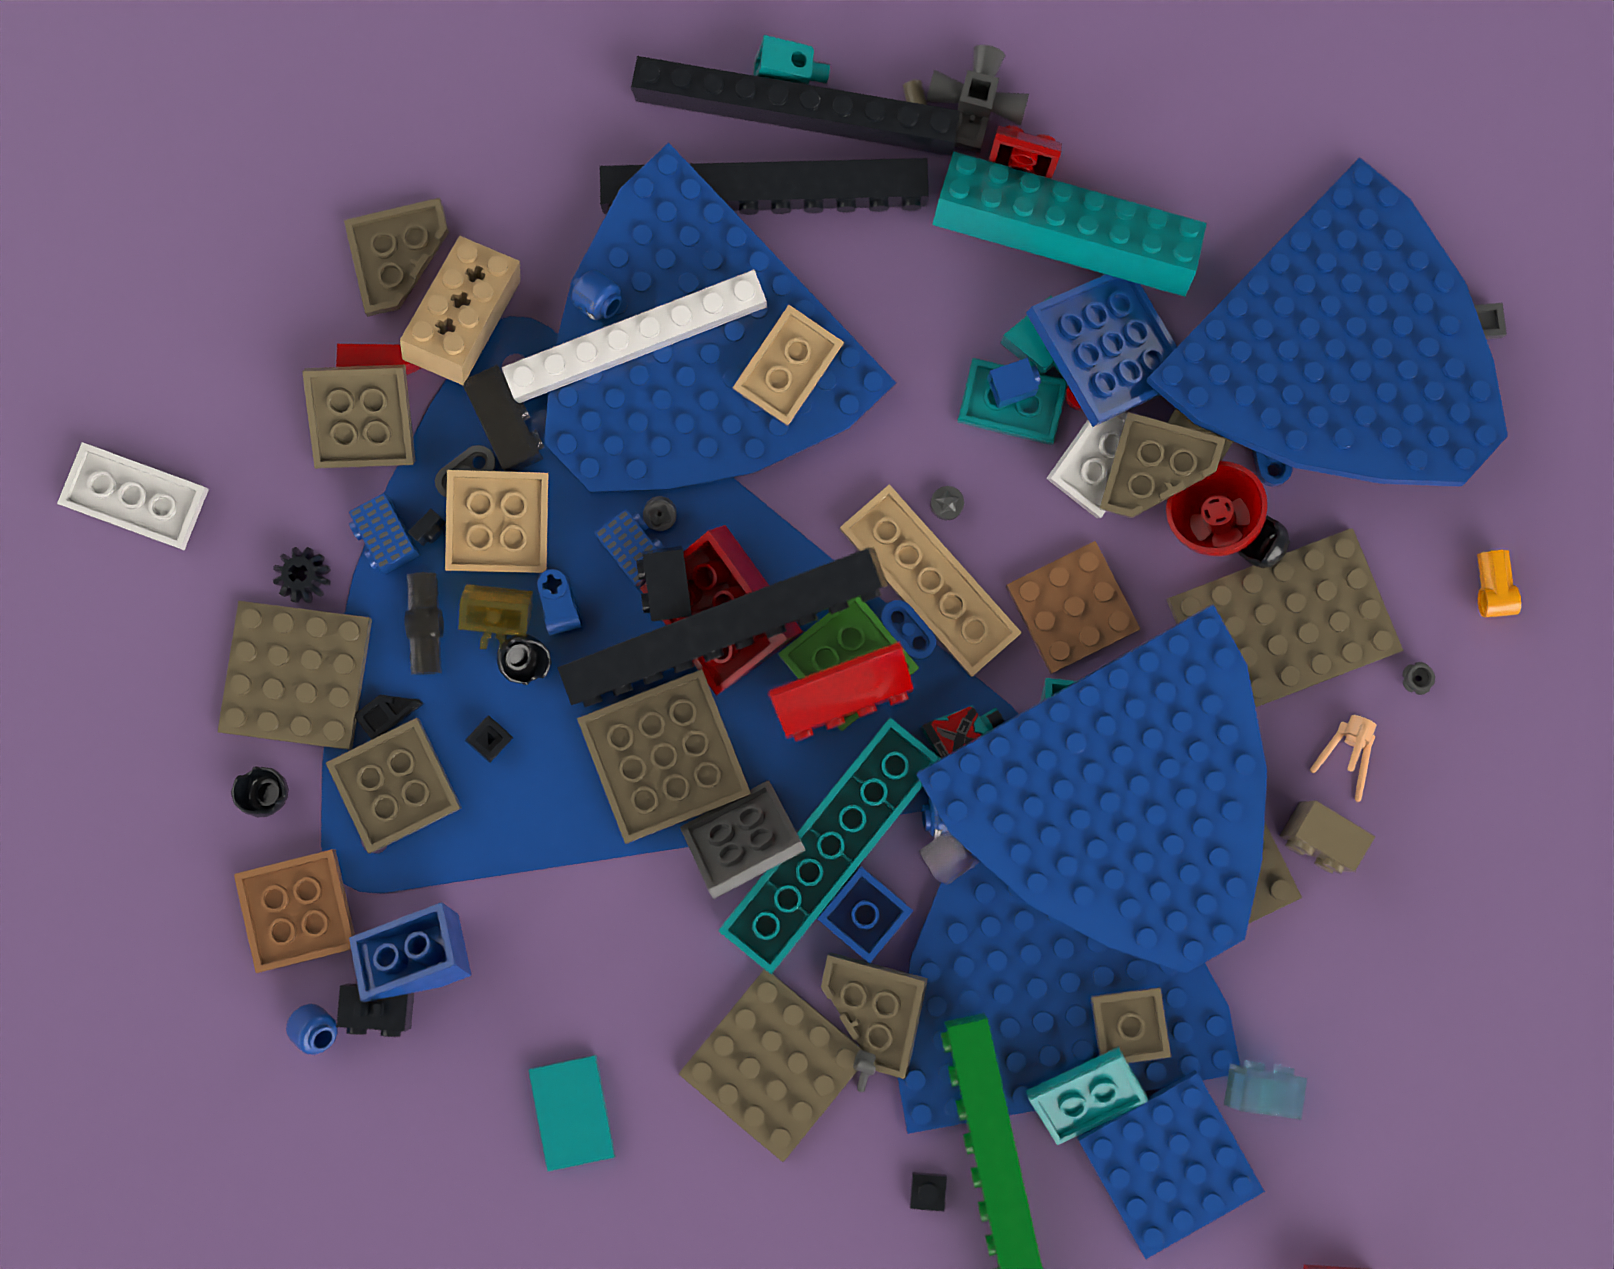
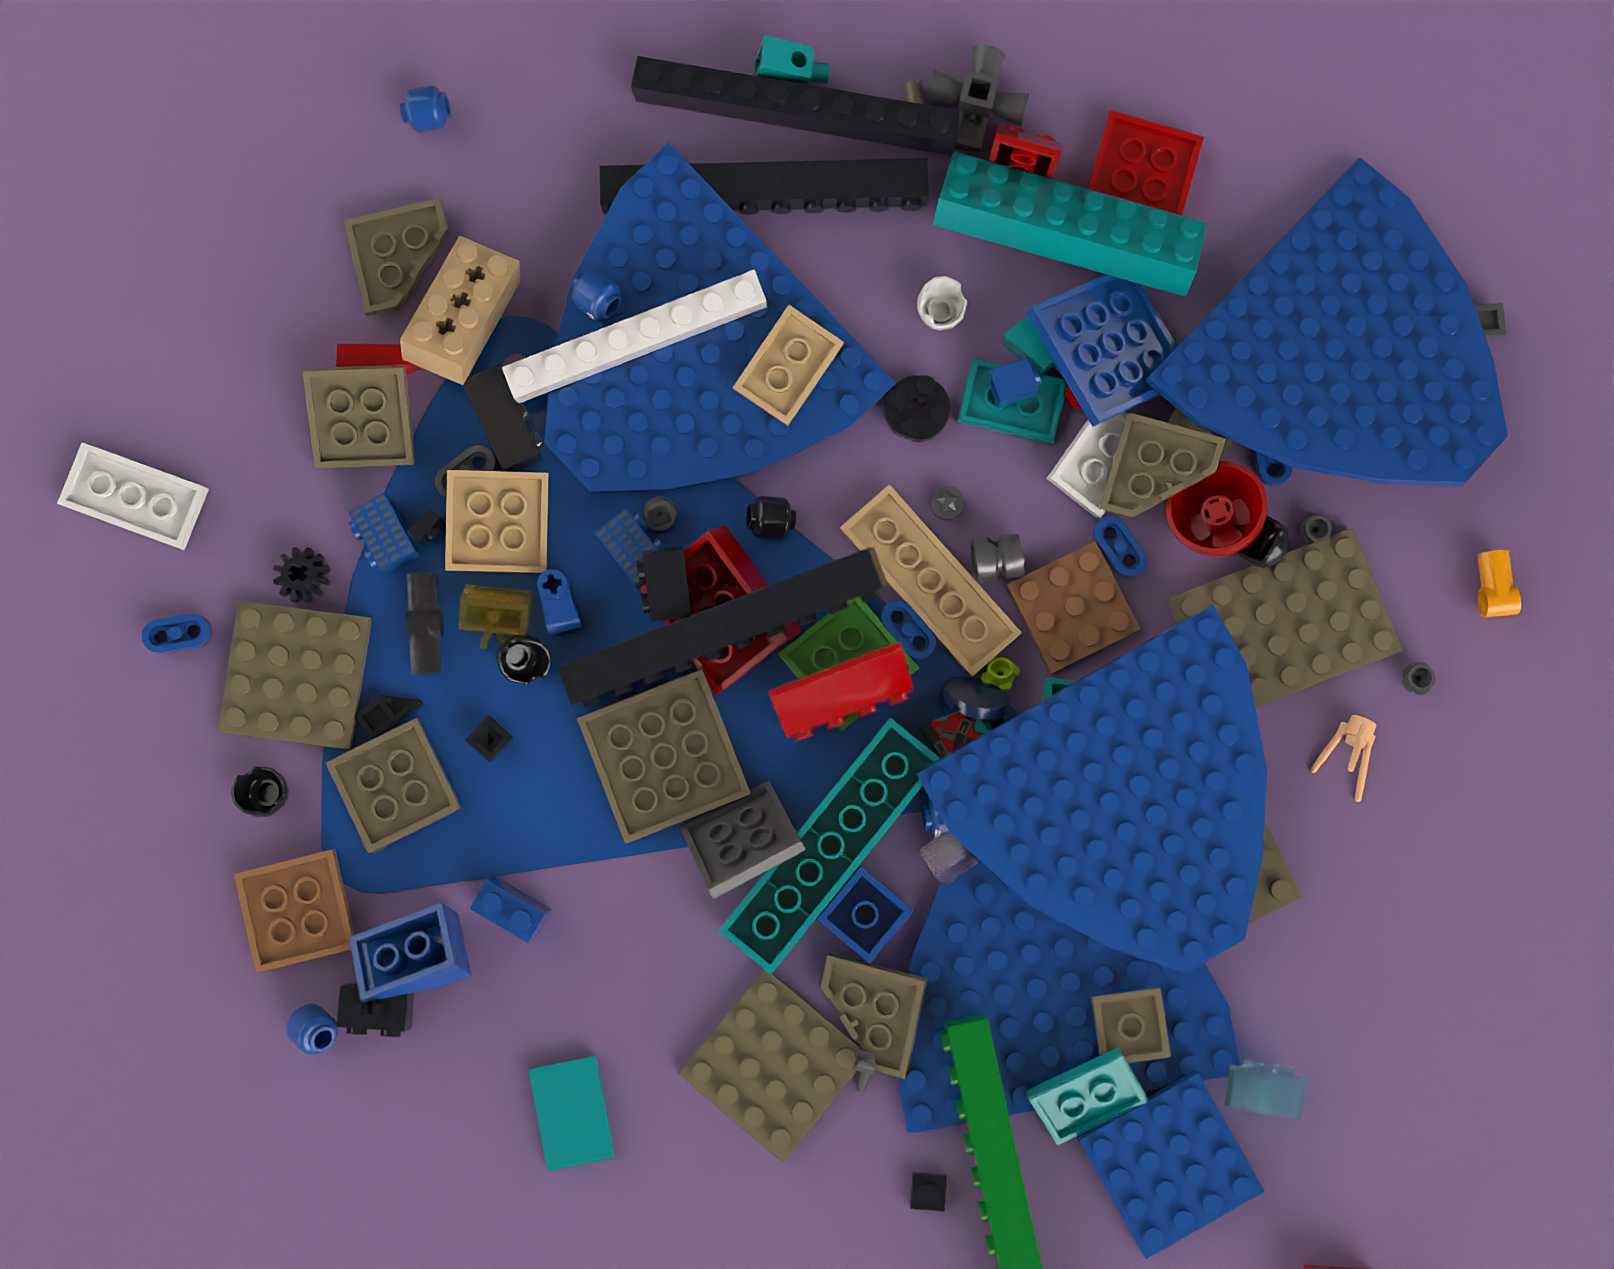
(178, 633): none -> blue plate
(425, 108): none -> blue head
(510, 909): none -> blue brick
(770, 517): none -> black head
(923, 390): none -> black plate
(941, 303): none -> white hair
(976, 698): none -> dark blue tile
(997, 557): none -> flat silver wheel
(997, 667): none -> lime plate
(1122, 545): none -> blue plate
(1145, 162): none -> red plate
(1320, 522): none -> dark grey plate
(1327, 837): dark tan brick -> none

